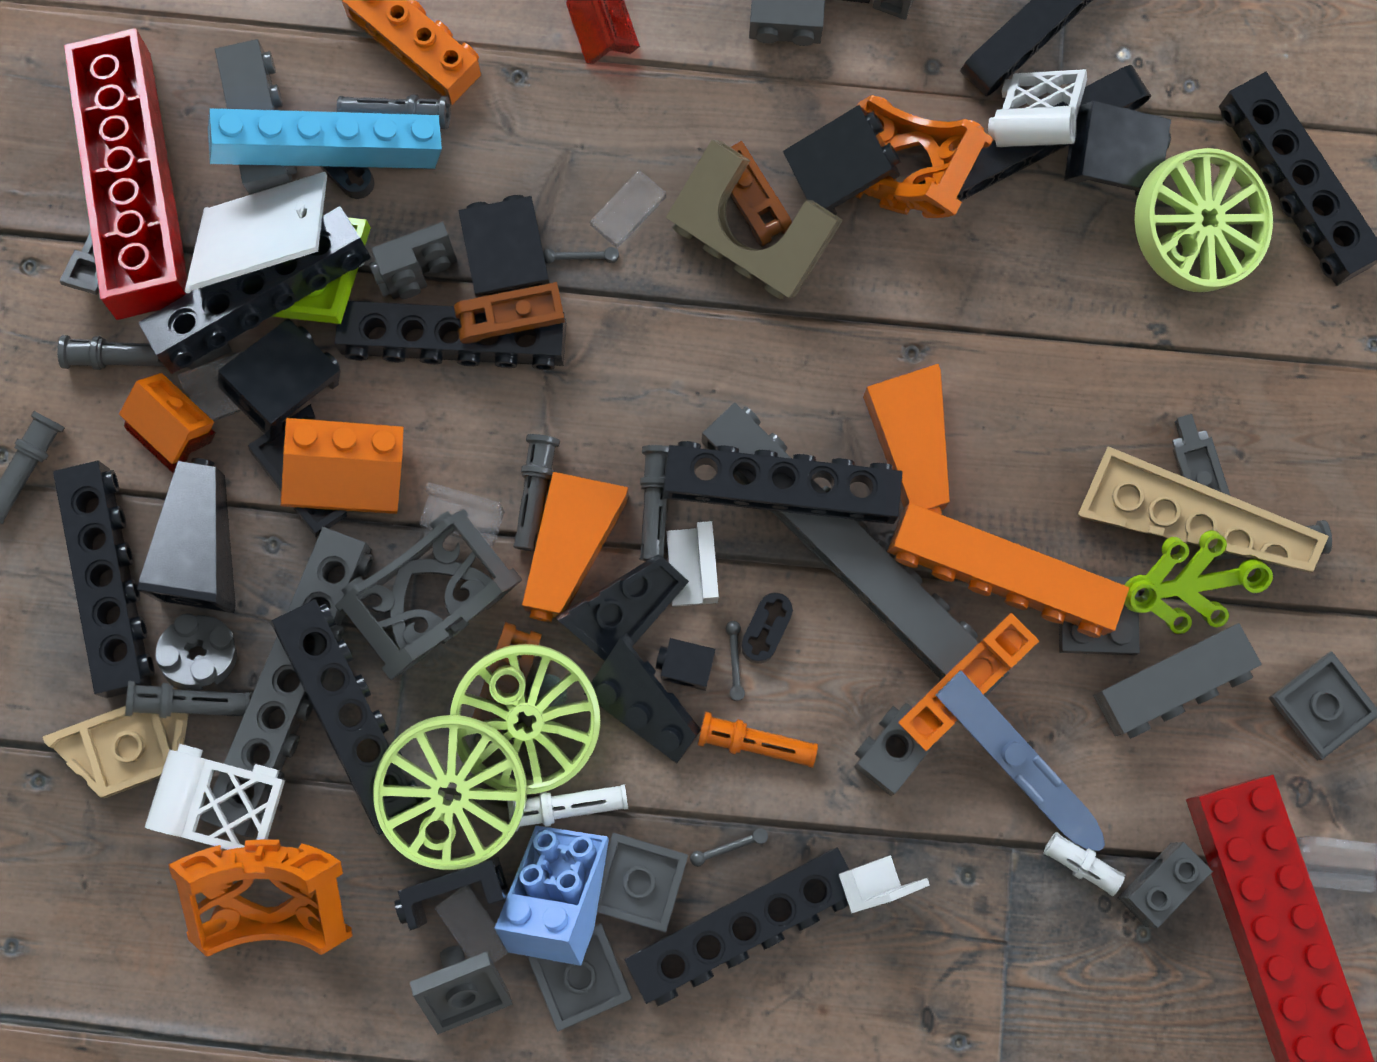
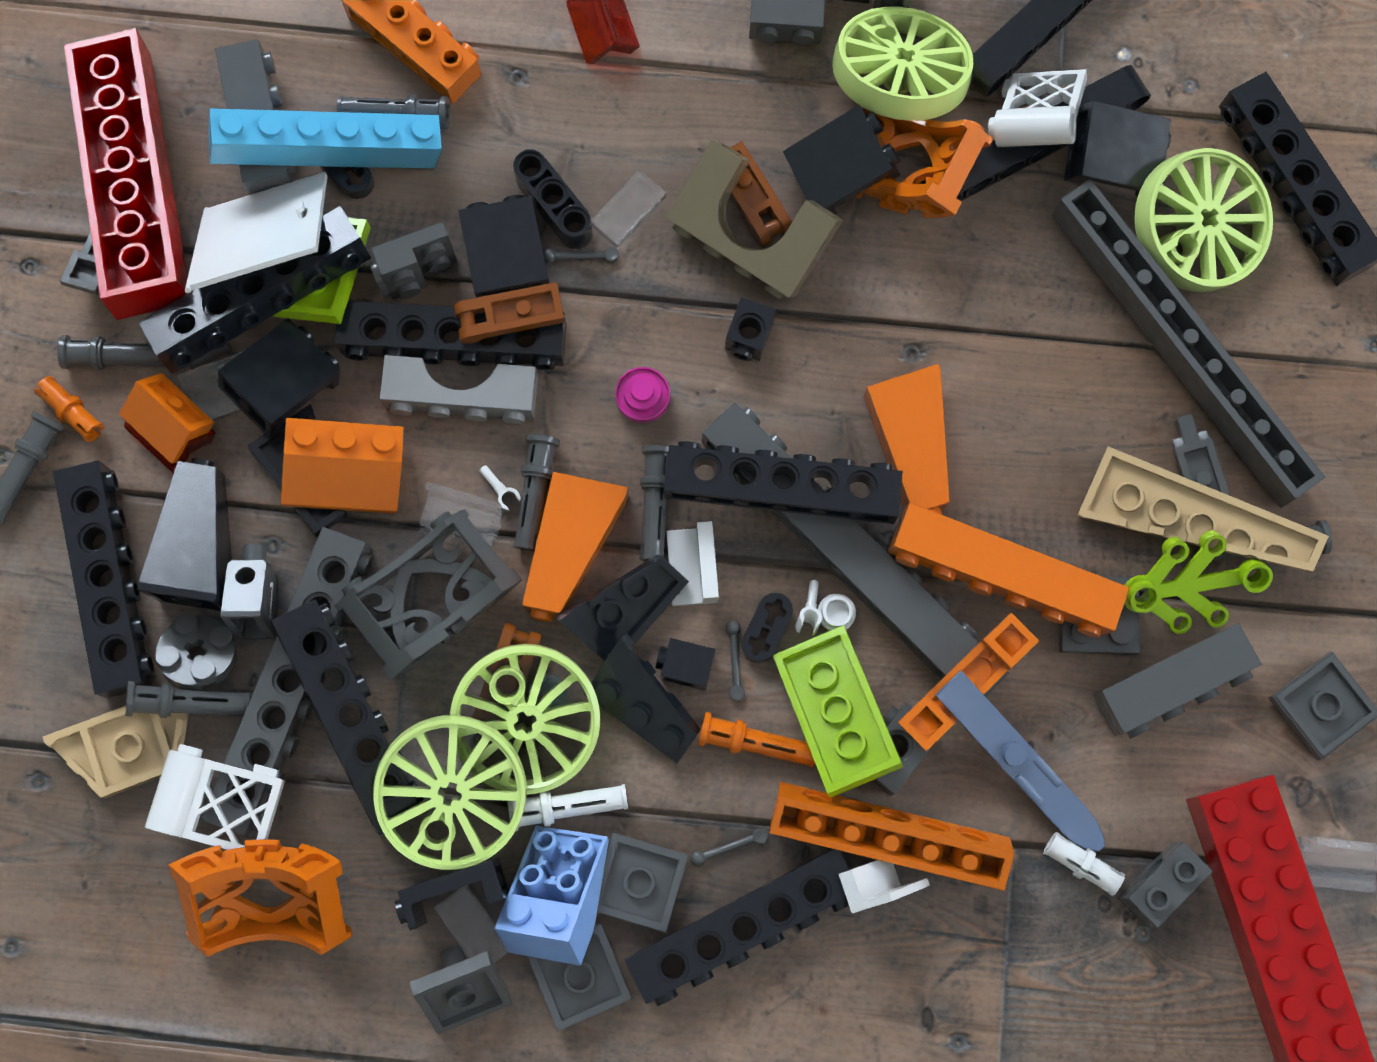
(69, 409): none -> orange pin
(250, 595): none -> dark grey torso
(498, 487): none -> white hand
(506, 394): none -> light grey arch
(549, 183): none -> black beam
(642, 394): none -> dark pink plate
(749, 315): none -> black brick
(810, 613): none -> white hand
(837, 611): none -> white plate
(837, 711): none -> lime plate
(892, 836): none -> orange brick
(902, 67): none -> yellowish green piece
(1187, 344): none -> dark grey brick

